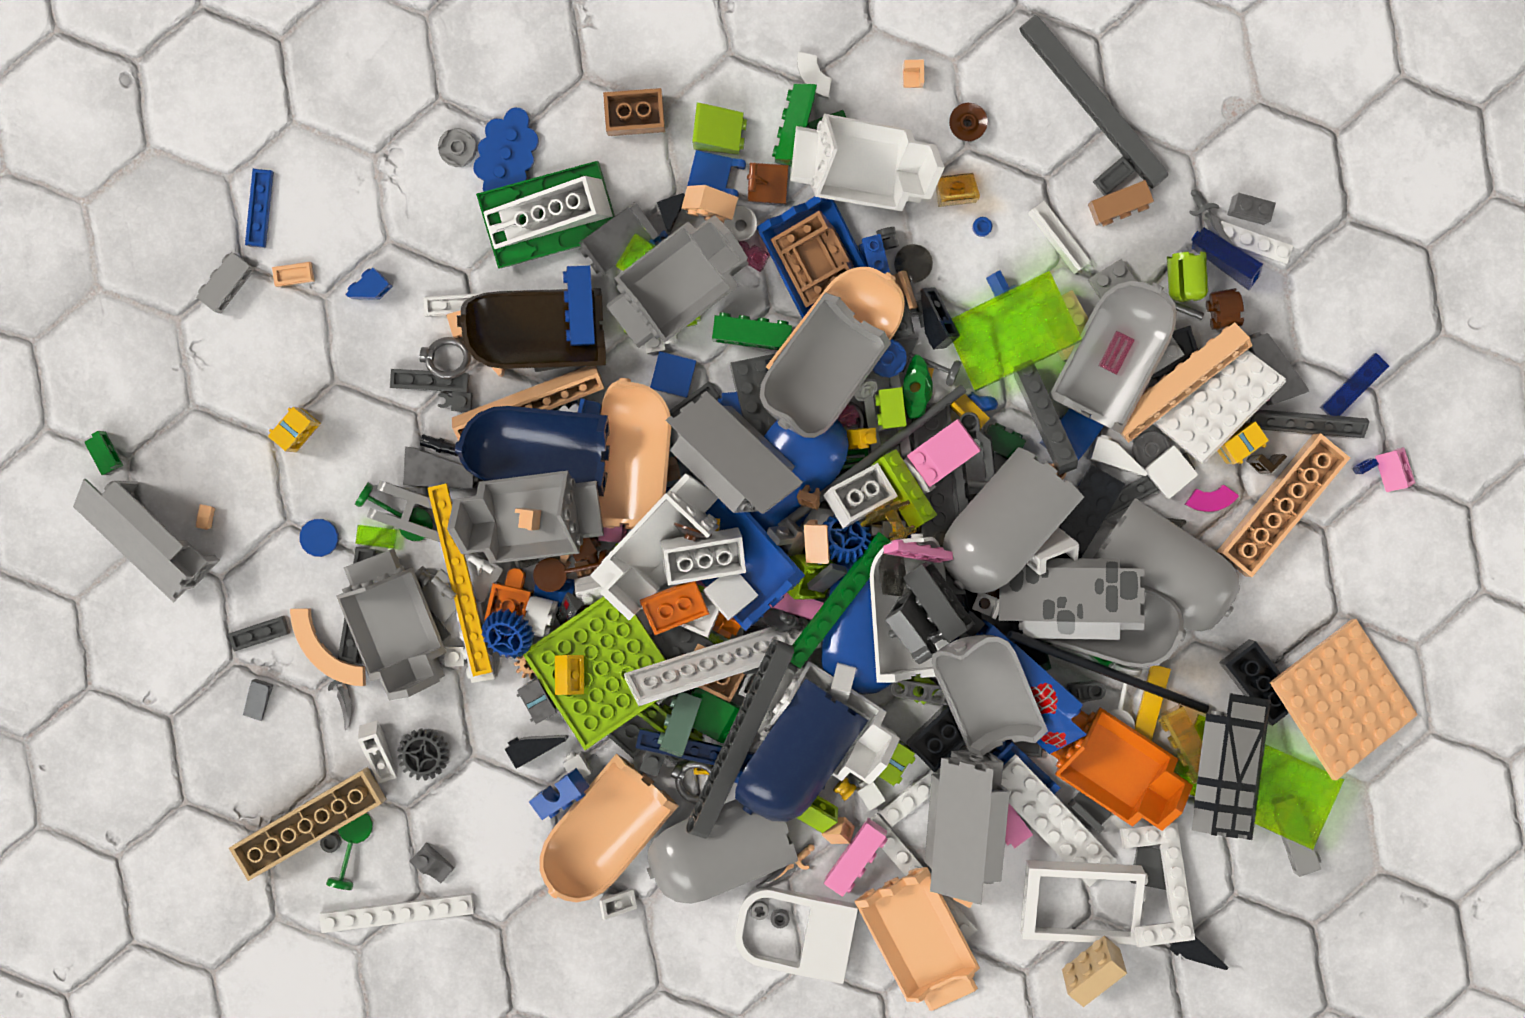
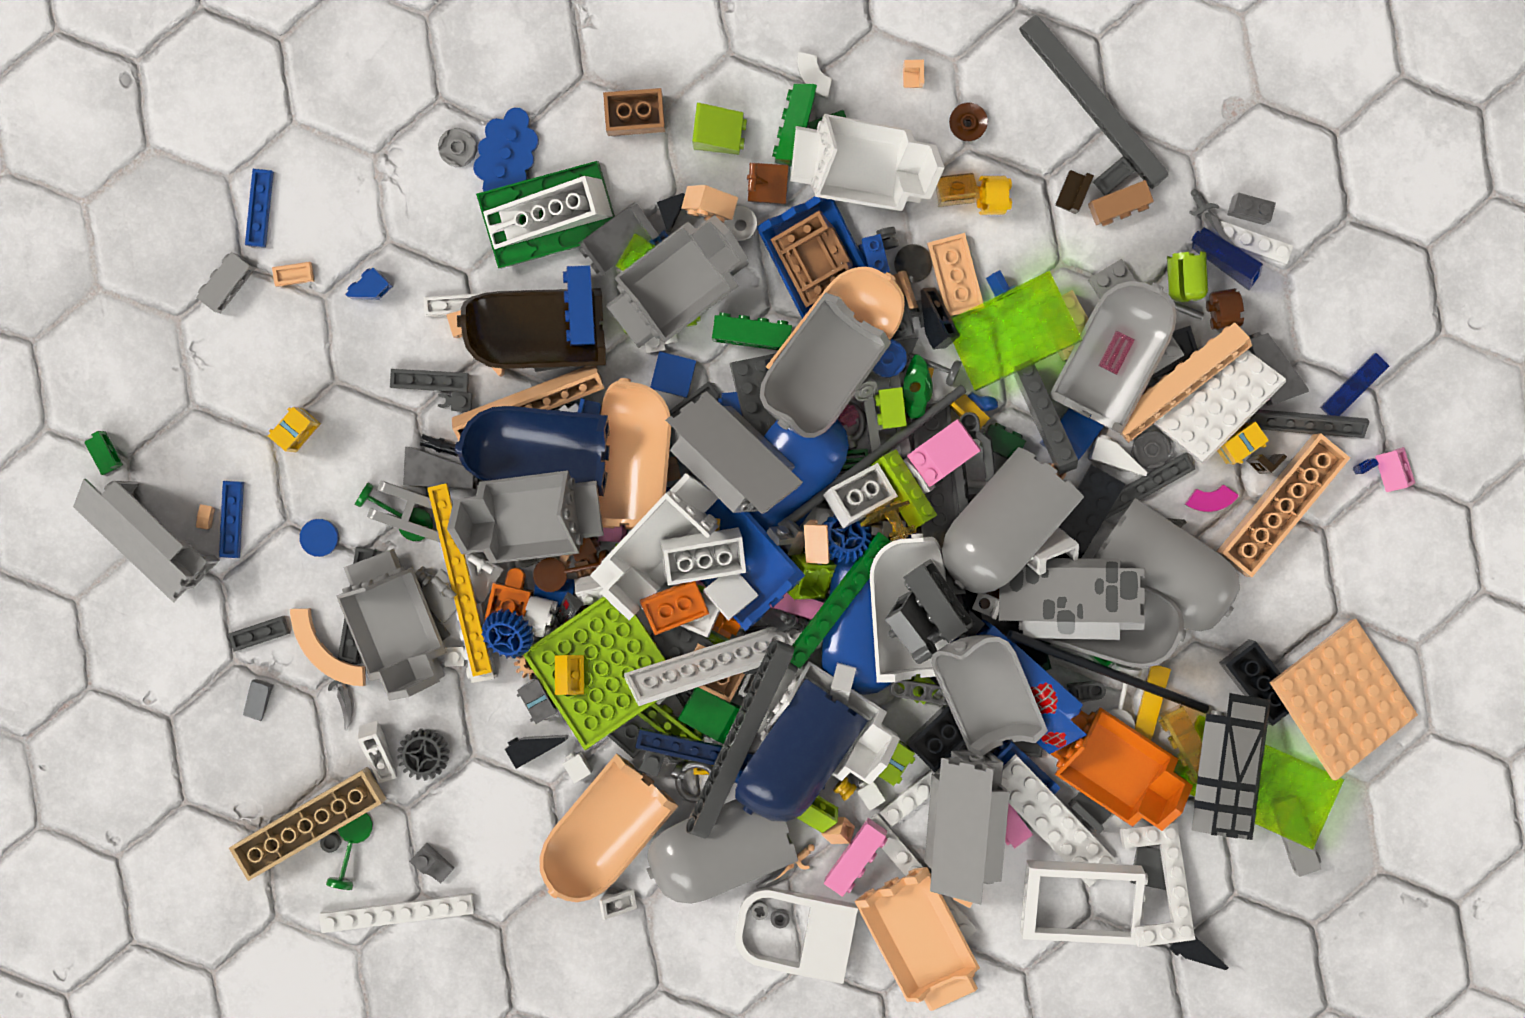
(231, 519): none -> blue tile
(376, 536): clear neon green tile -> none
(428, 353): flat silver piece -> none
(529, 518): light nougat panel -> none
(549, 802): arch -> none
(679, 724): sand green brick -> none
(690, 533): reddish brown dish -> none
(714, 171): blue flag -> none
(756, 256): clear pink plate -> none
(808, 499): medium nougat tile -> none
(827, 577): dark grey tile -> none
(861, 437): yellow brick -> none
(891, 574): clear smoke brick -> none
(914, 551): bright pink plate -> none
(955, 274): none -> light nougat plate
(982, 226): blue tile -> none
(994, 195): none -> yellow brick
(1059, 237): white panel -> none
(1074, 191): none -> dark brown panel
(1094, 971): tan brick -> none
(1170, 472): white tile -> none

